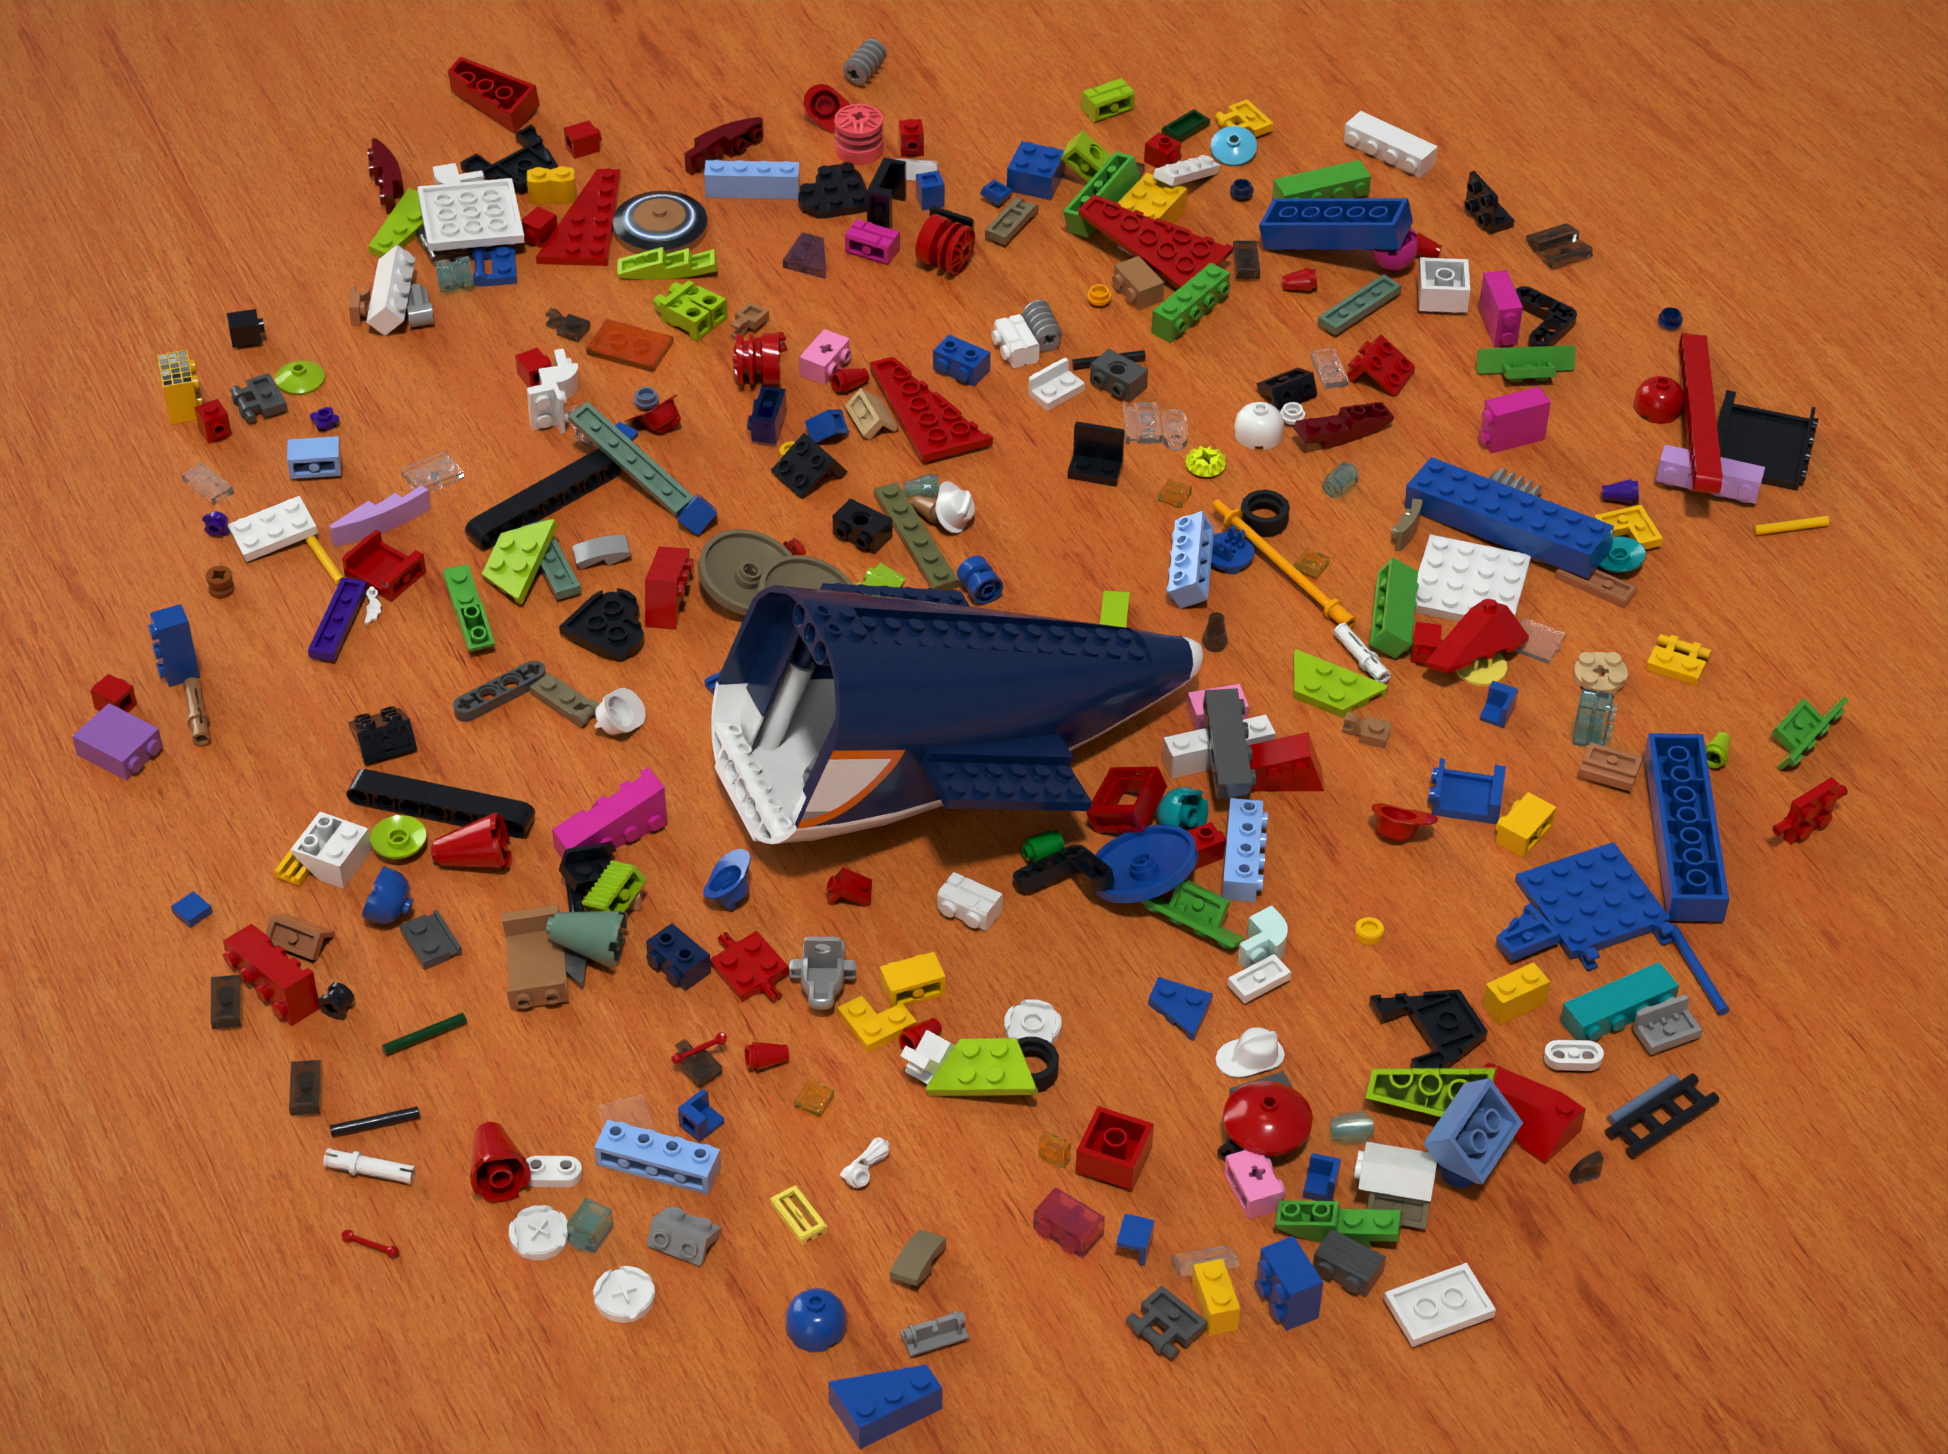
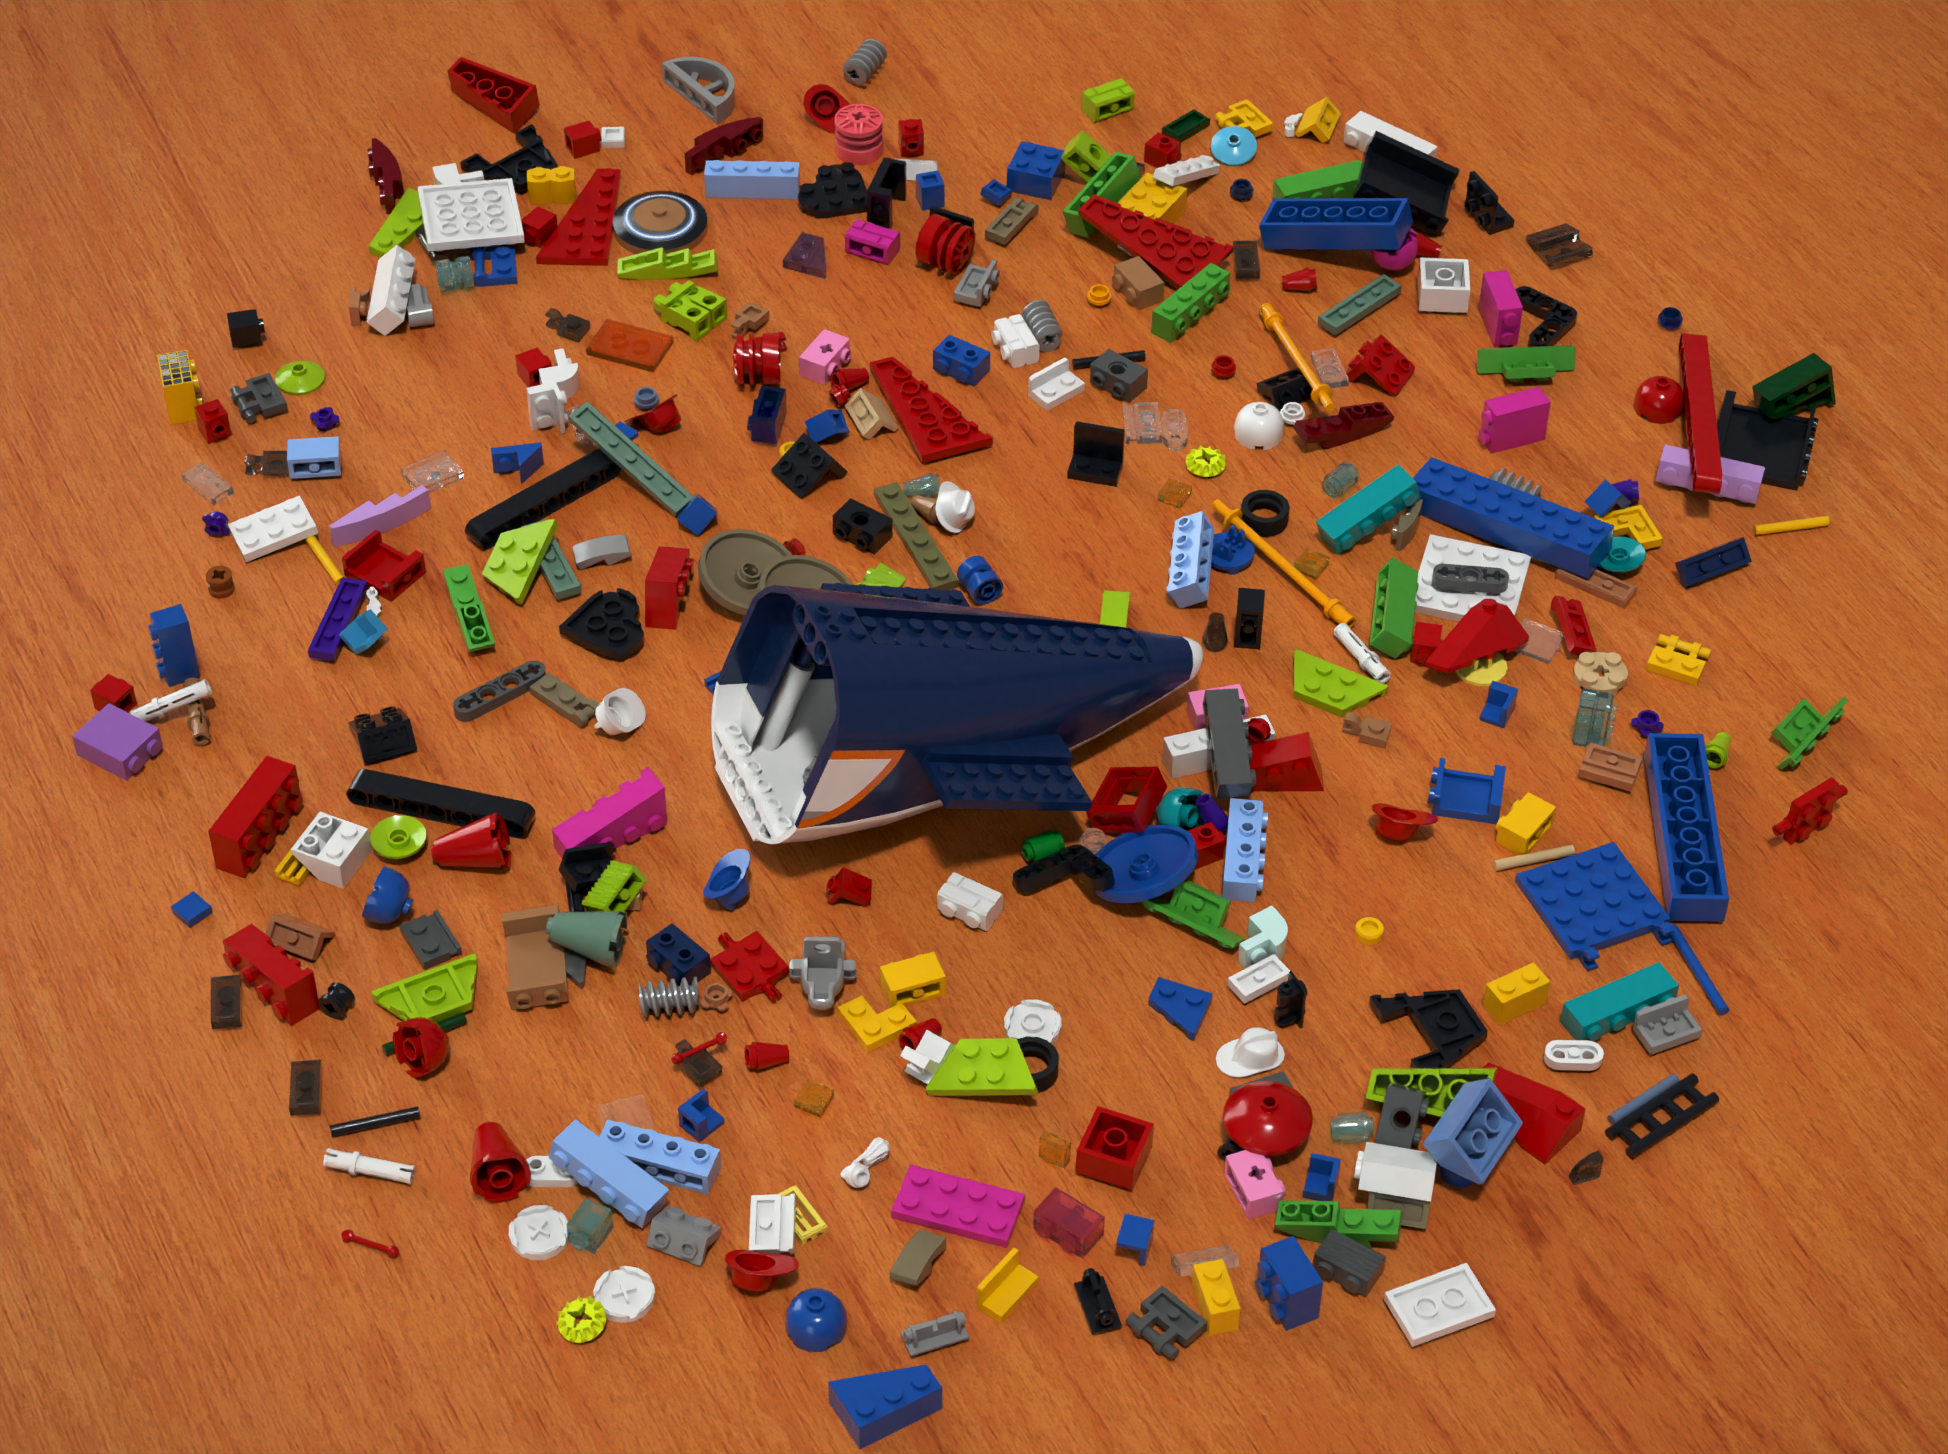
(198, 691): none -> white pin
(255, 817): none -> red brick
(270, 463): none -> clear smoke plate
(363, 631): none -> dark azure panel
(420, 1045): none -> red cylinder
(433, 993): none -> lime wing
(521, 458): none -> blue slope
(586, 1329): none -> neon yellow gear
(608, 1173): none -> light blue brick
(613, 137): none -> white tile
(668, 997): none -> light grey piece
(683, 77): none -> light grey window
(716, 997): none -> nougat plate
(758, 1270): none -> red piece
(772, 1223): none -> white plate
(839, 395): none -> red plate
(958, 1206): none -> dark pink plate
(977, 284): none -> light grey bracket
(1005, 1287): none -> yellow panel
(1093, 839): none -> clear plate
(1097, 1302): none -> black hinge
(1212, 812): none -> dark purple cone
(1223, 366): none -> red plate
(1249, 618): none -> black brick
(1258, 730): none -> red plate
(1274, 321): none -> light orange bar
(1290, 122): none -> white piece
(1291, 1002): none -> black hinge
(1319, 119): none -> yellow panel
(1368, 509): none -> teal brick
(1401, 1098): none -> dark grey brick
(1402, 171): none -> black panel
(1450, 582): none -> dark grey beam
(1527, 935): blue wing -> none
(1534, 857): none -> tan bar
(1573, 625): none -> red plate
(1605, 498): none -> blue panel
(1647, 722): none -> dark purple plate
(1713, 562): none -> dark blue plate
(1796, 388): none -> dark green wedge

